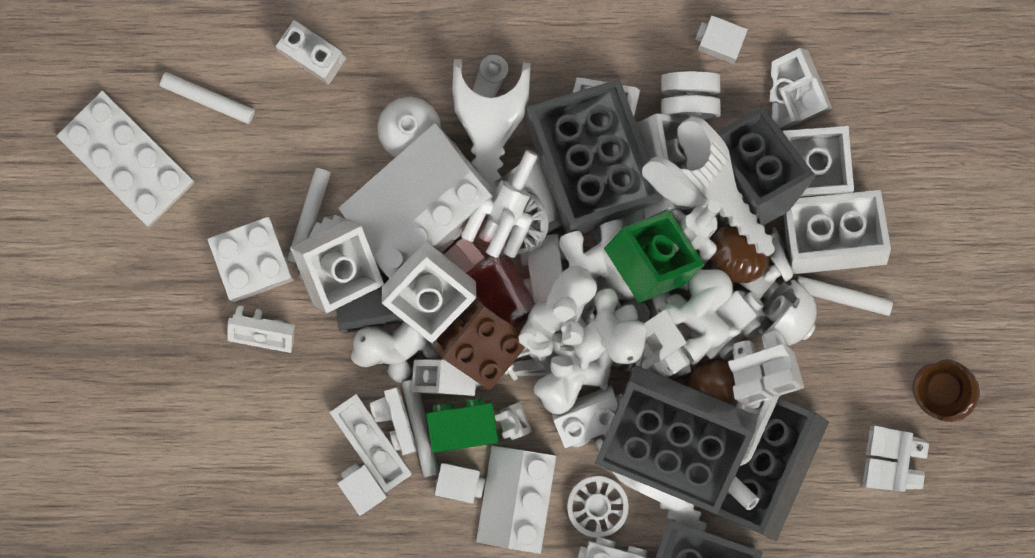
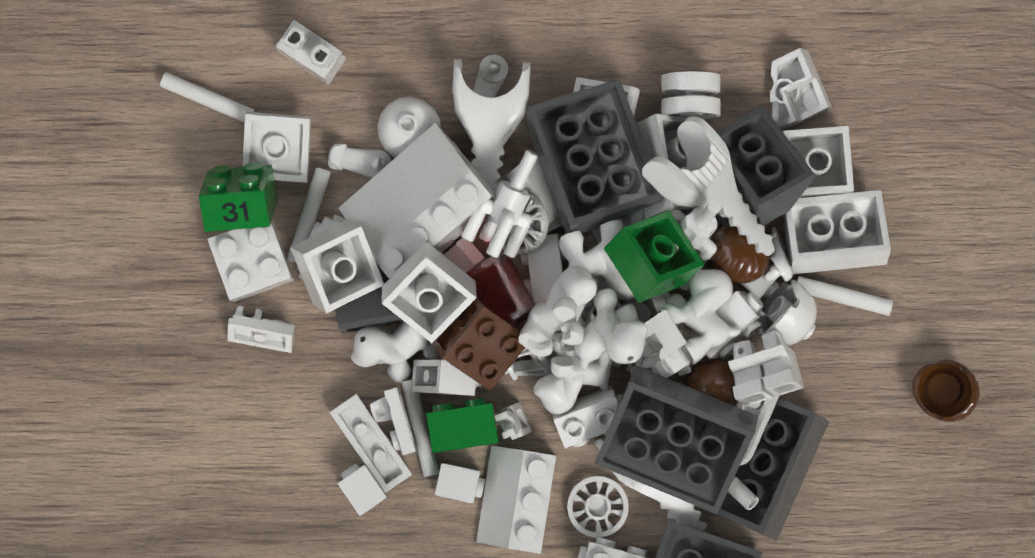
(125, 159): white plate -> none
(238, 197): none -> green brick
(280, 142): none -> white hinge
(357, 160): none -> white piece
(721, 39): white brick -> none
(896, 446): white hips -> none

